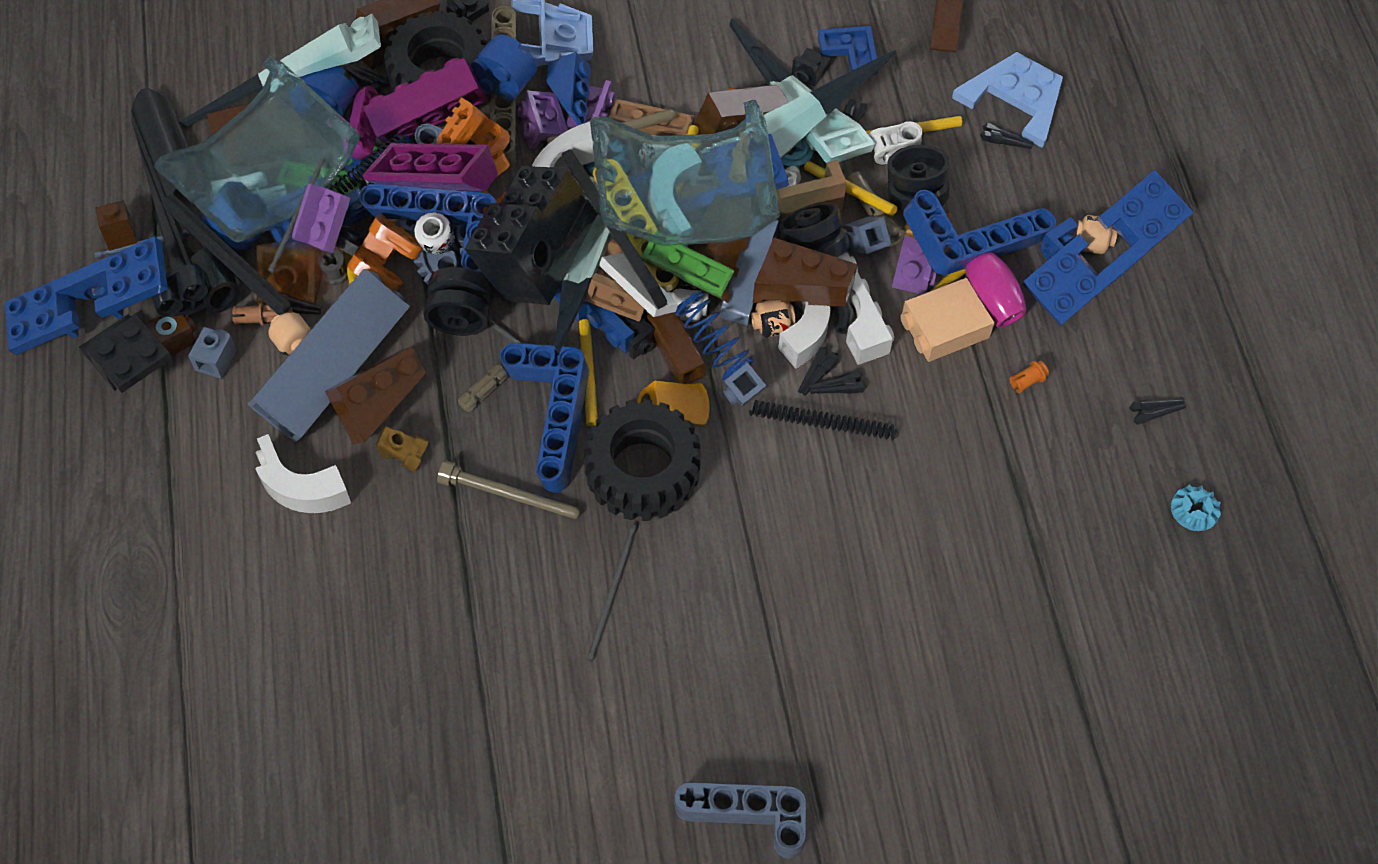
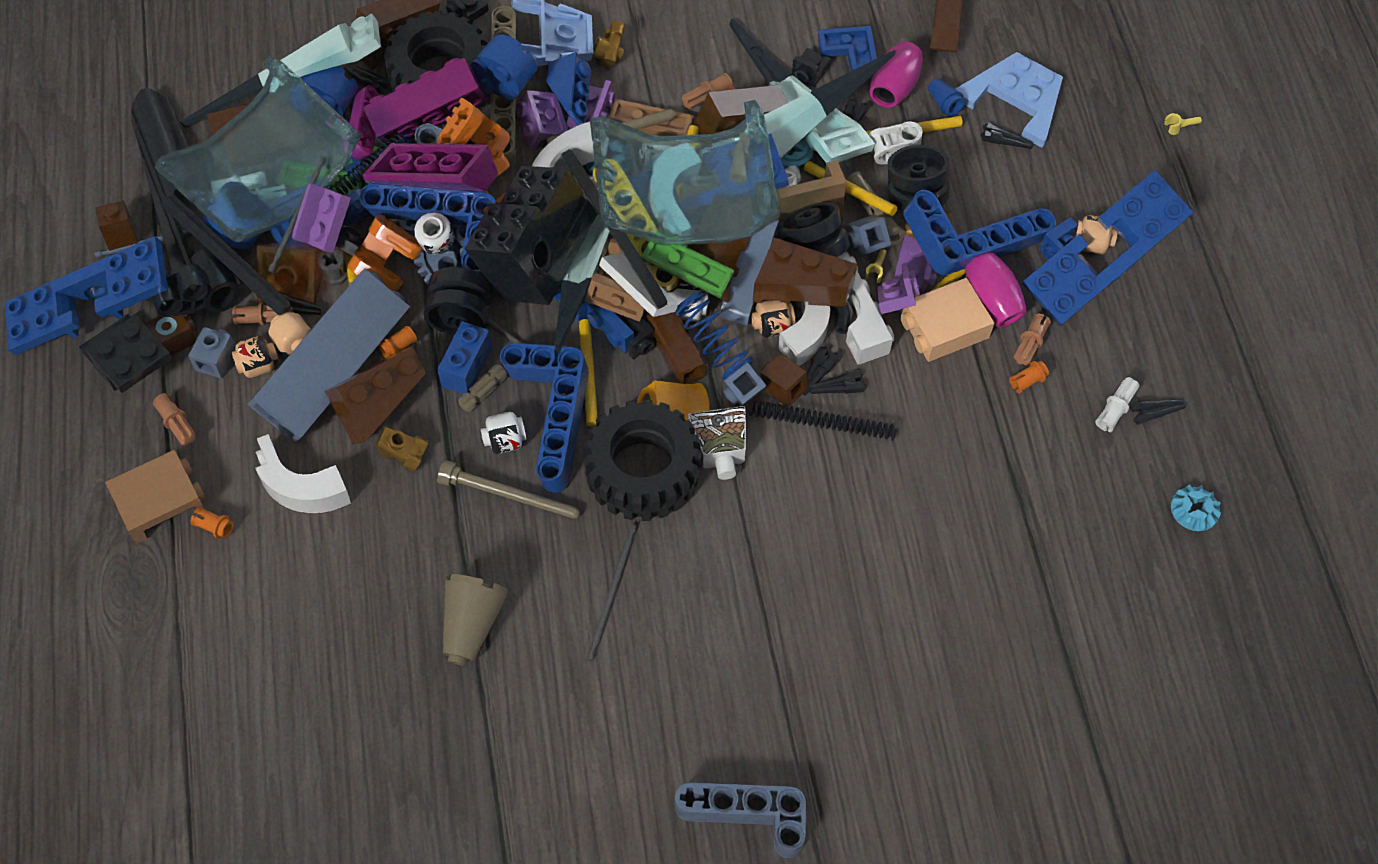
(154, 493): none -> medium nougat panel
(174, 419): none -> nougat axle
(218, 525): none -> orange pin
(254, 356): none -> light nougat head
(397, 341): none -> orange pin
(464, 358): none -> blue brick
(468, 615): none -> dark tan cone
(503, 432): none -> white head
(607, 47): none -> pearl gold plate
(698, 95): none -> nougat axle
(721, 439): none -> torso
(784, 379): none -> reddish brown brick
(877, 266): none -> light yellow hand
(898, 76): none -> dark pink piece
(898, 294): none -> medium lavender bracket
(946, 97): none -> blue cone
(1031, 339): none -> nougat axle
(1117, 405): none -> white axle
(1179, 122): none -> light yellow hand

